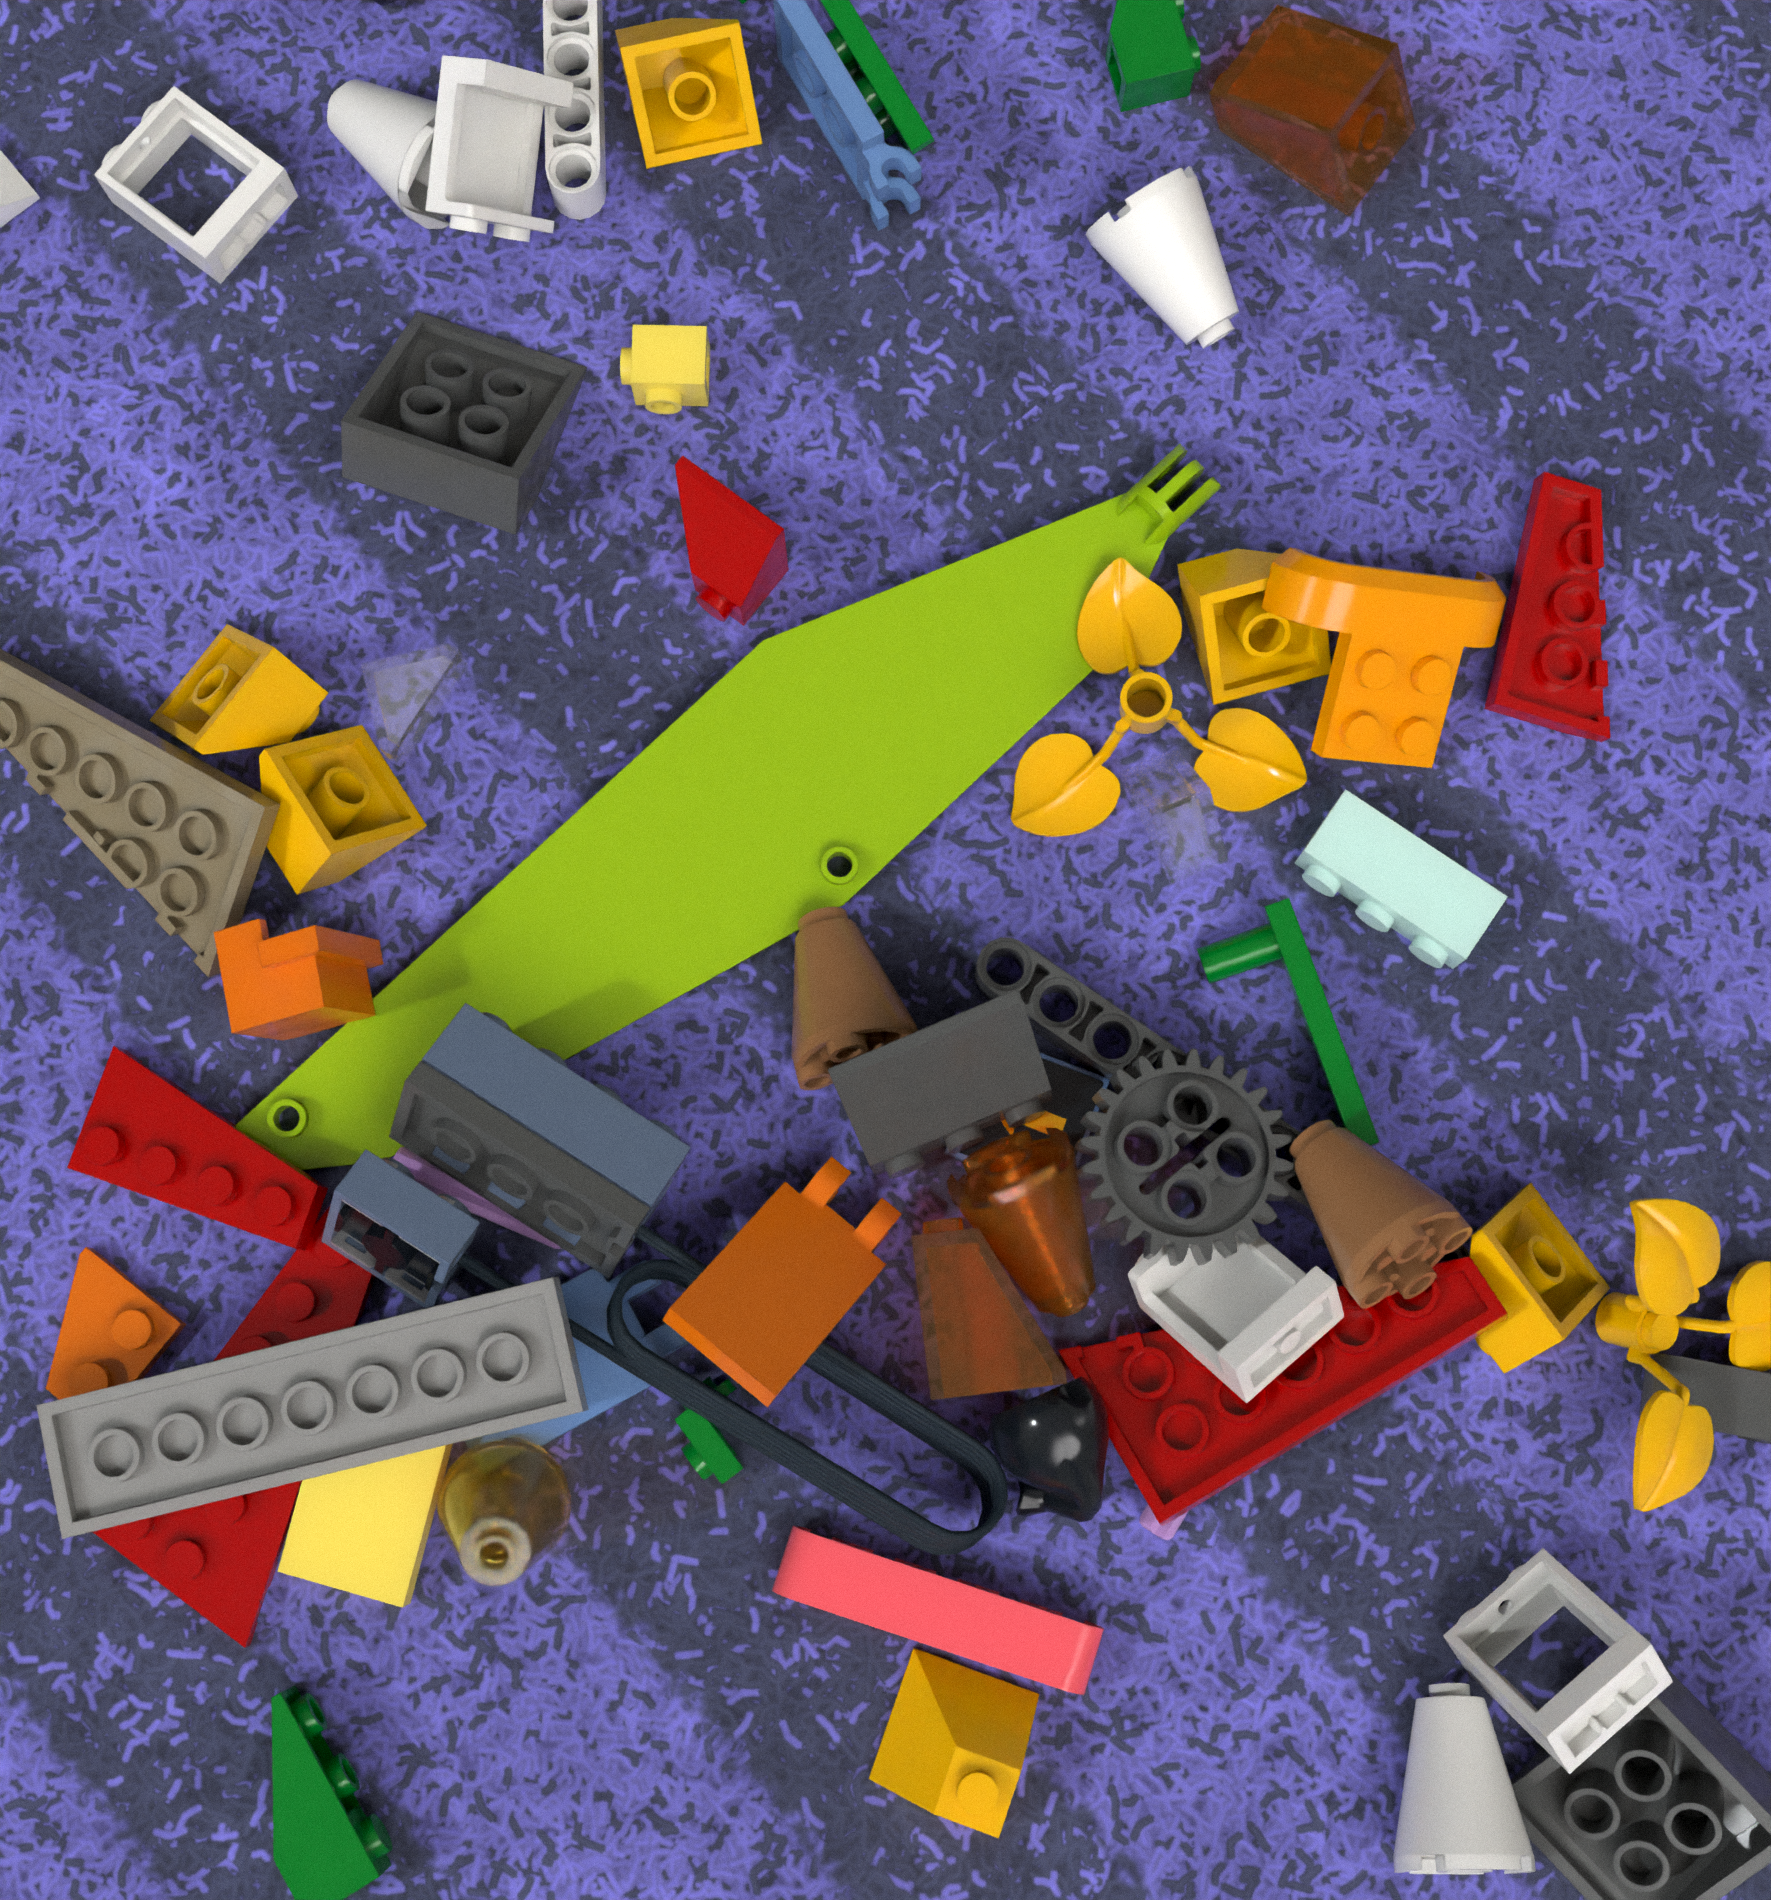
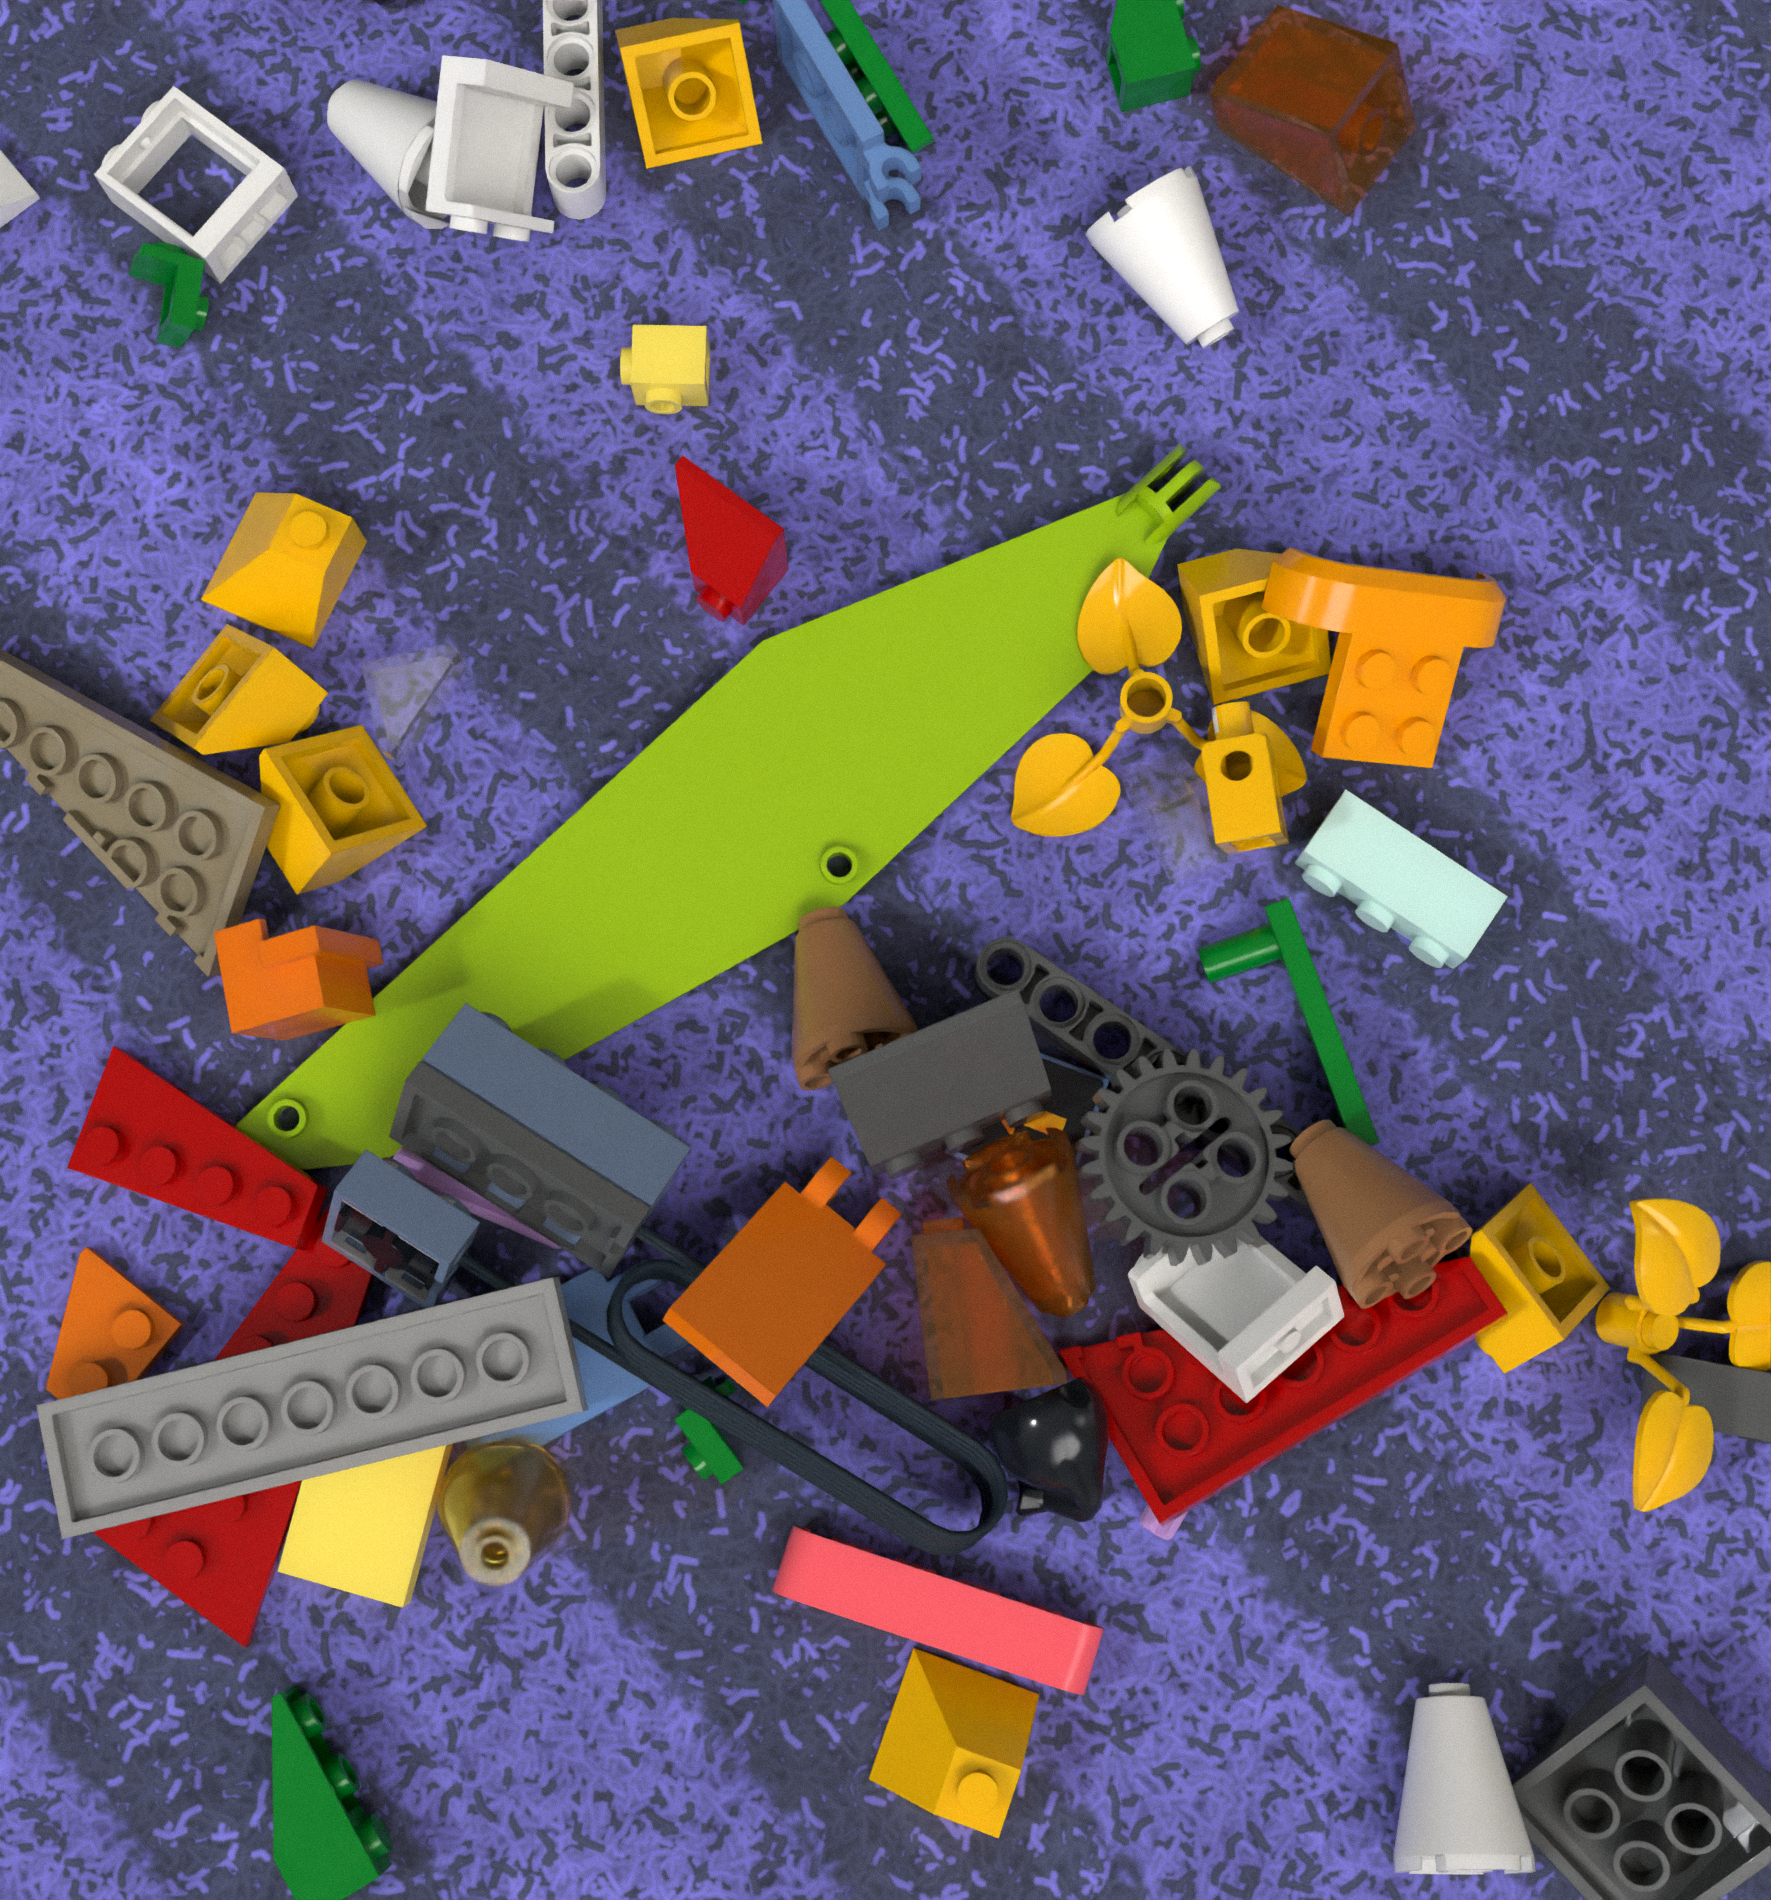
(181, 275): none -> green bracket
(286, 565): none -> yellow slope
(460, 422): dark grey slope -> none
(1245, 811): none -> yellow torso
(1554, 616): red wing -> none
(1596, 1700): white window -> none

